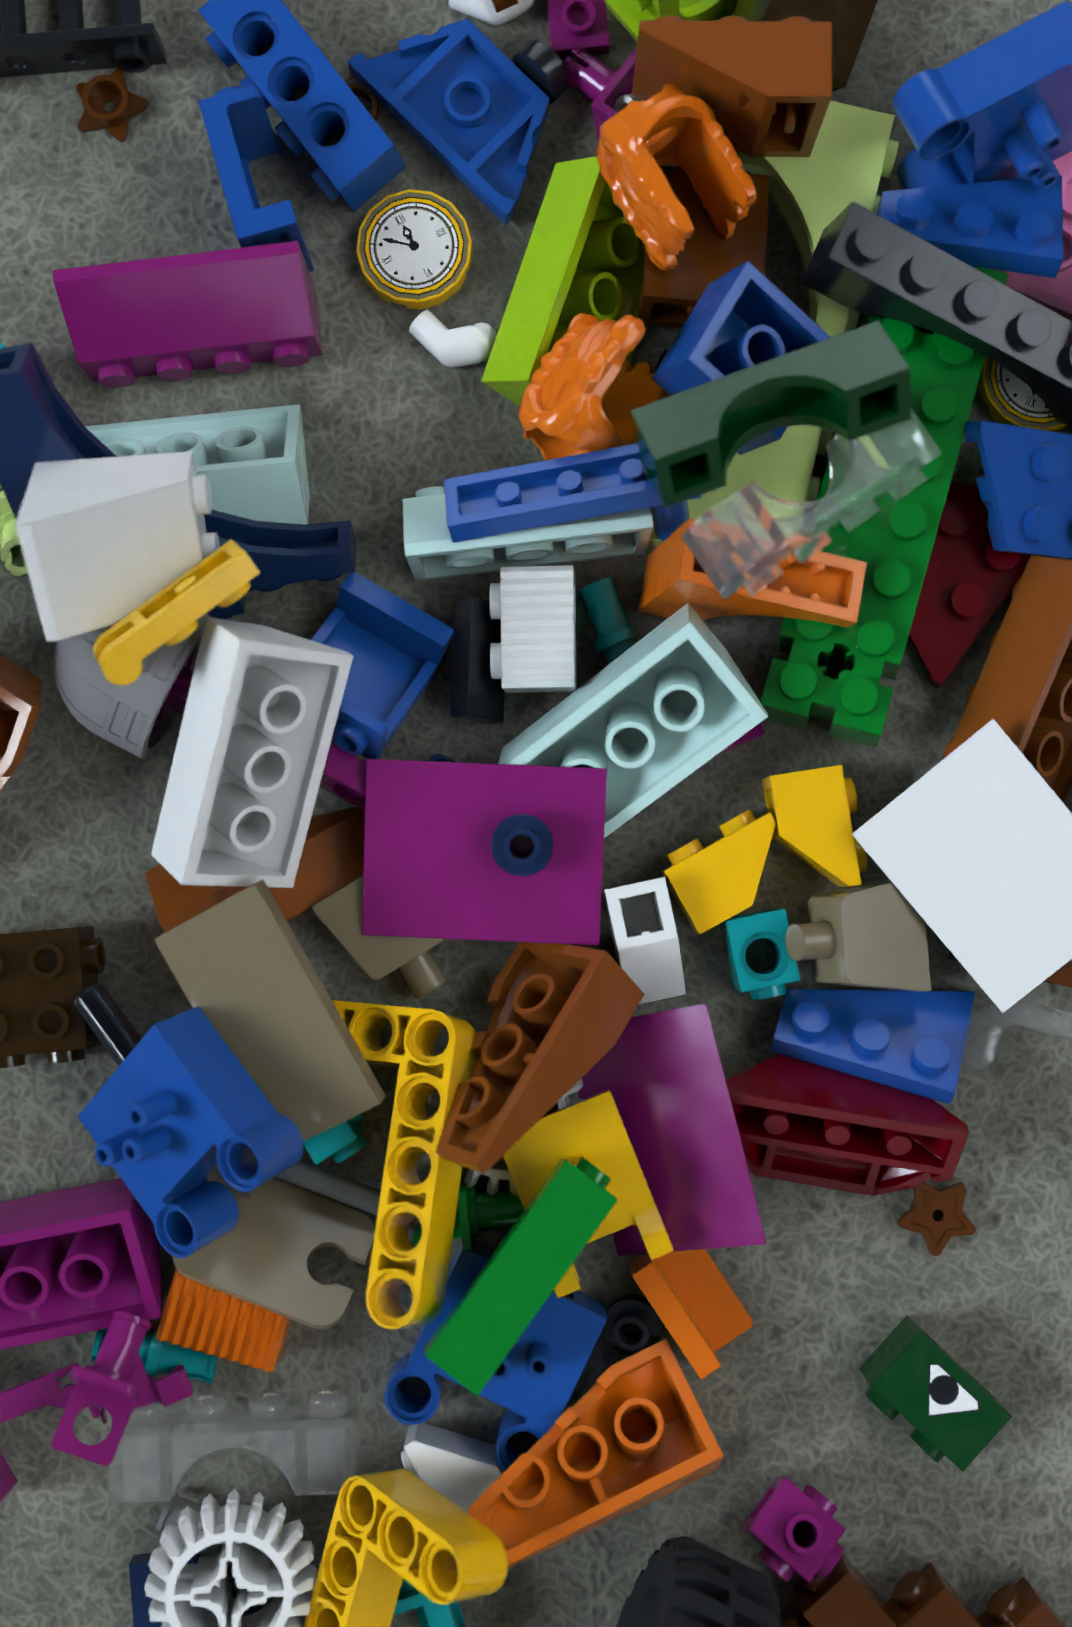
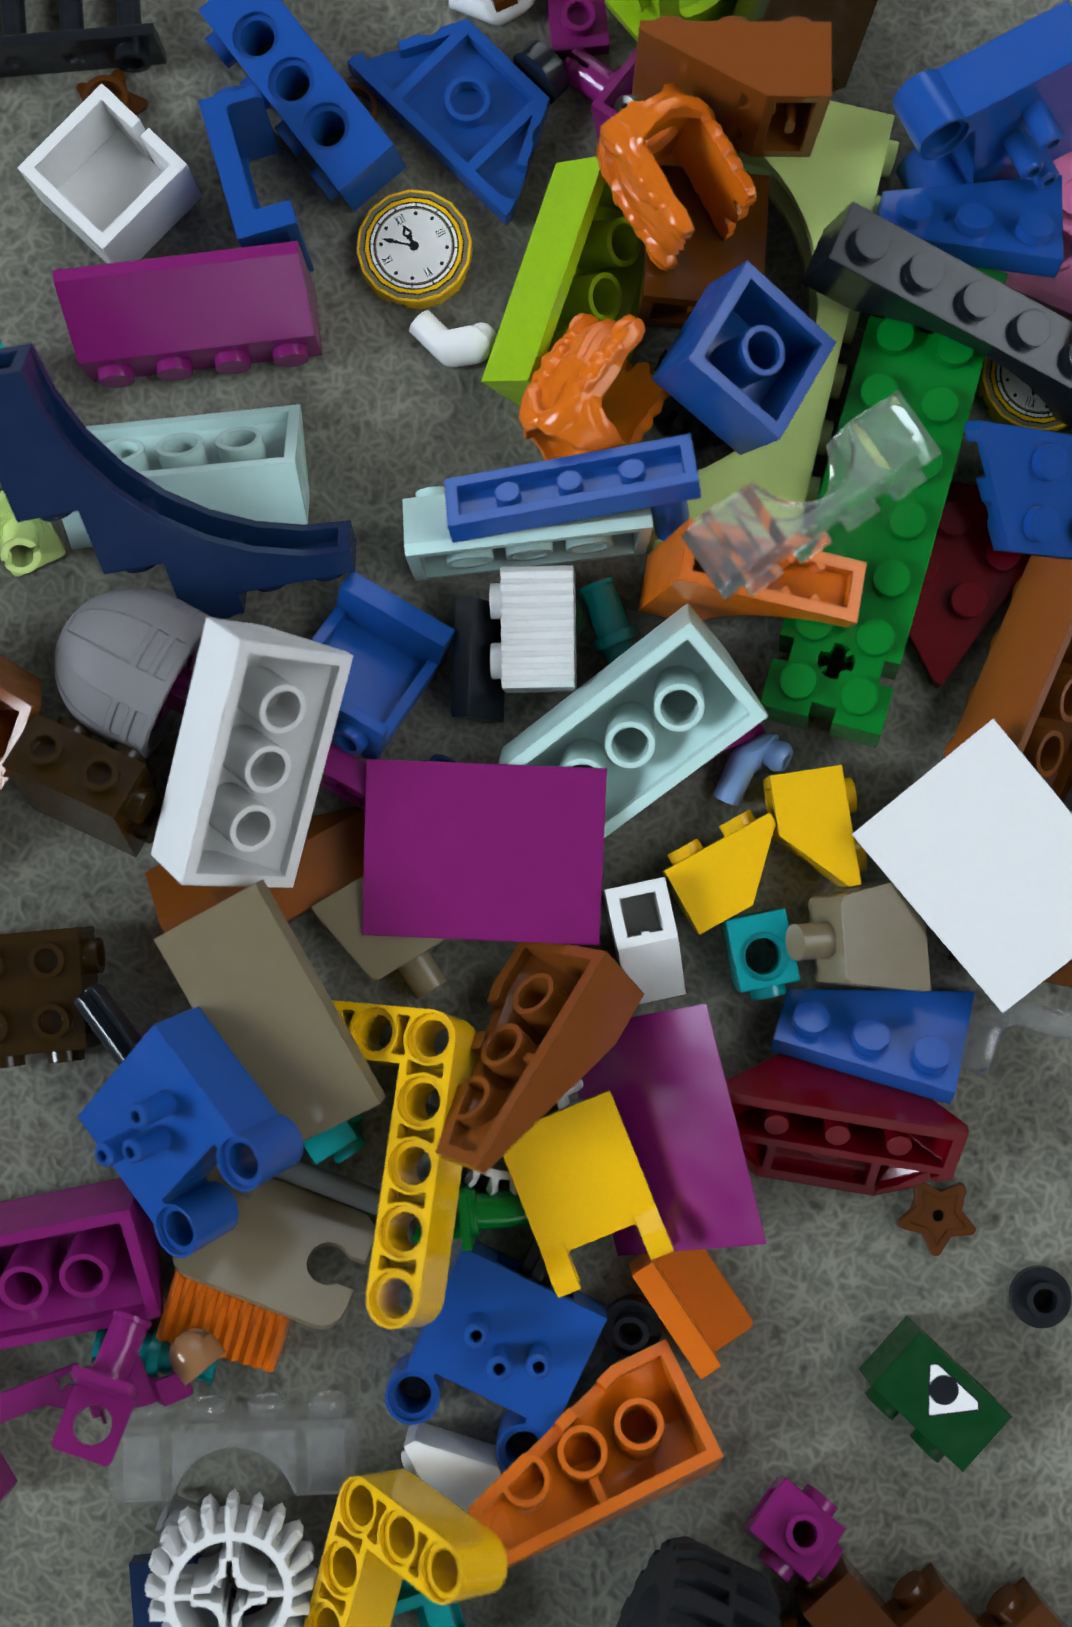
(86, 783): none -> dark brown brick
(102, 179): none -> white piece
(110, 535): white slope -> none
(173, 612): yellow plate -> none
(194, 1353): none -> medium nougat hinge
(521, 1274): green brick -> none
(522, 825): dark blue plate -> none
(749, 759): none -> light blue arm
(839, 384): dark green arch -> none
(1026, 1285): none -> black plate

